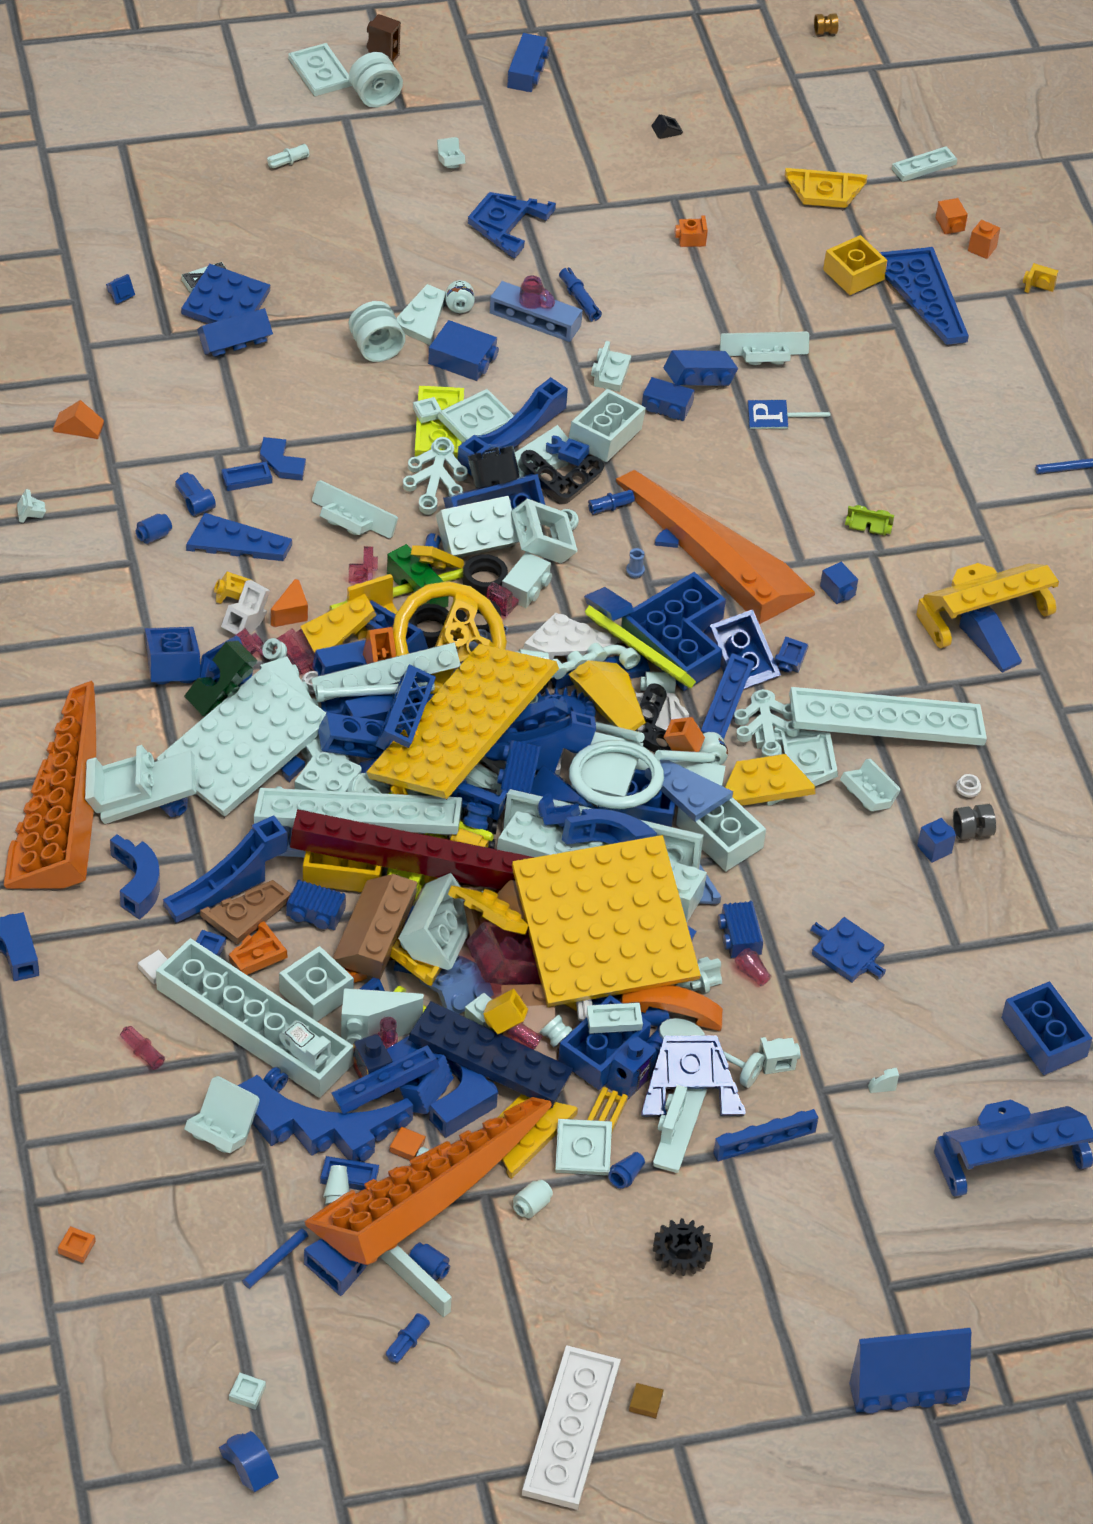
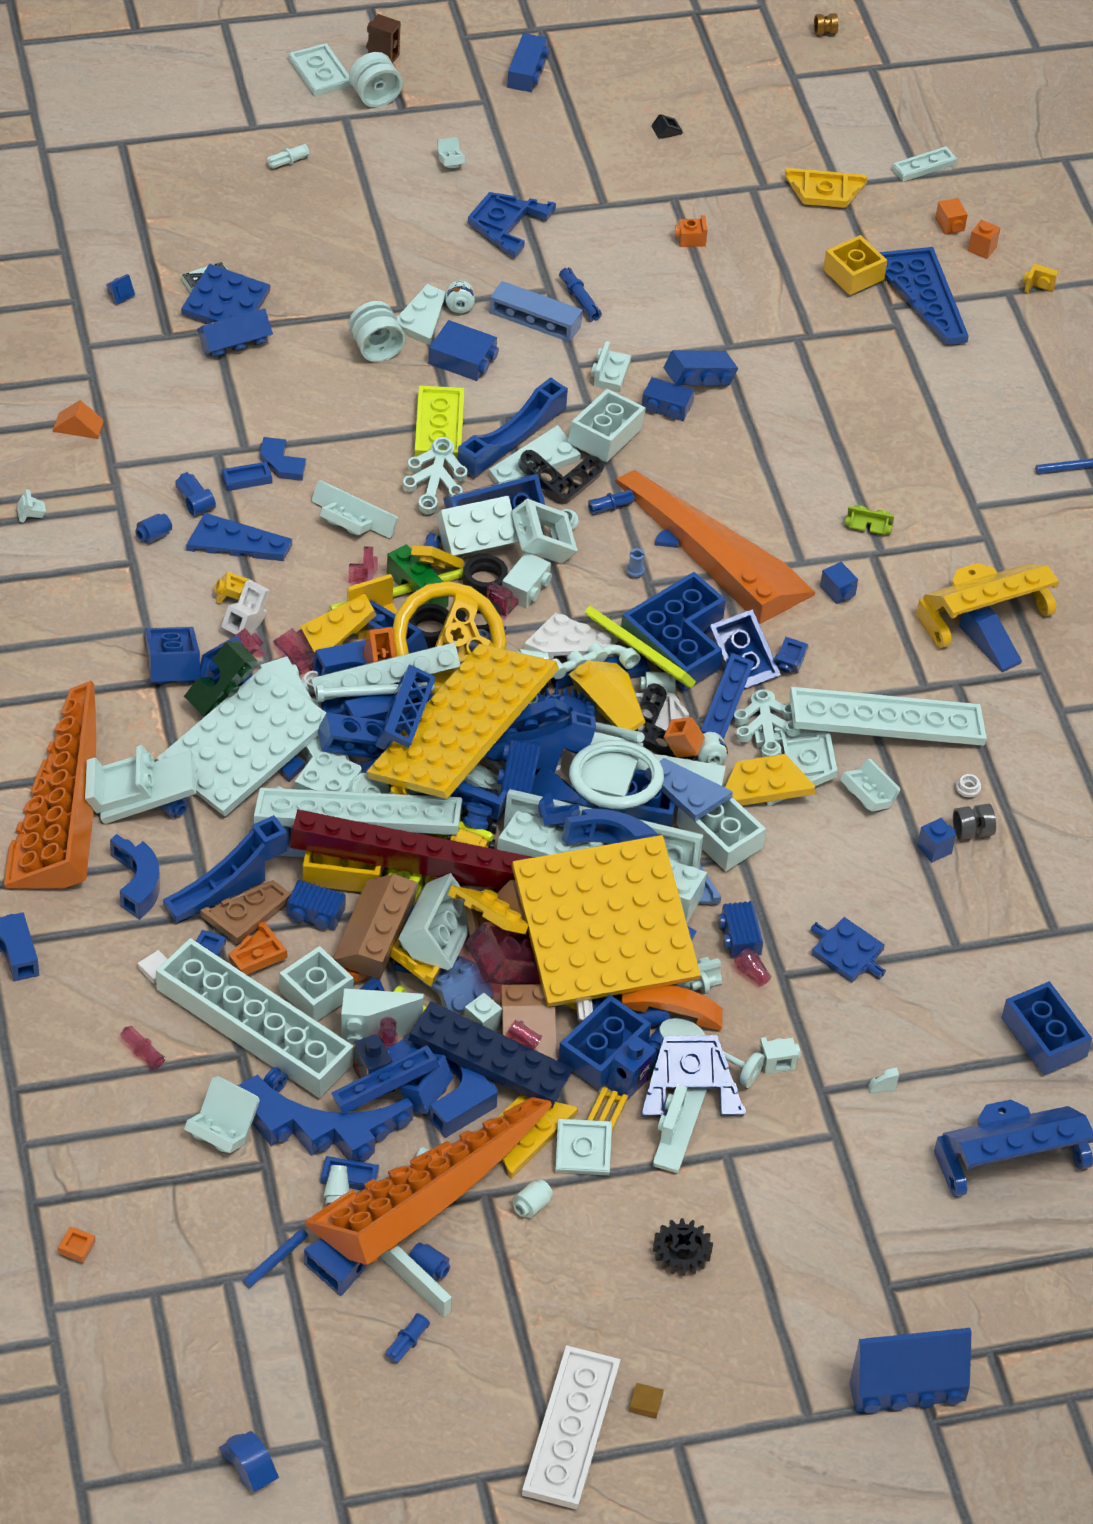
(247, 1391): light aqua tile -> none
(268, 648): light aqua bush -> none
(290, 607): orange slope -> none
(306, 1045): light aqua leg -> none
(407, 1143): orange tile -> none
(426, 409): light aqua tile -> none
(475, 415): light aqua tile -> none
(494, 466): black brick -> none
(505, 1011): yellow brick -> none
(533, 294): clear pink piece -> none
(556, 1030): light aqua wheel -> none
(569, 451): blue plate -> none
(609, 603): blue tile -> none
(614, 1018): light aqua plate -> none
(626, 1170): blue cone -> none
(684, 756): light aqua bar -> none
(765, 346): light aqua bracket -> none
(765, 1135): blue plate -> none
(773, 414): blue piece -> none

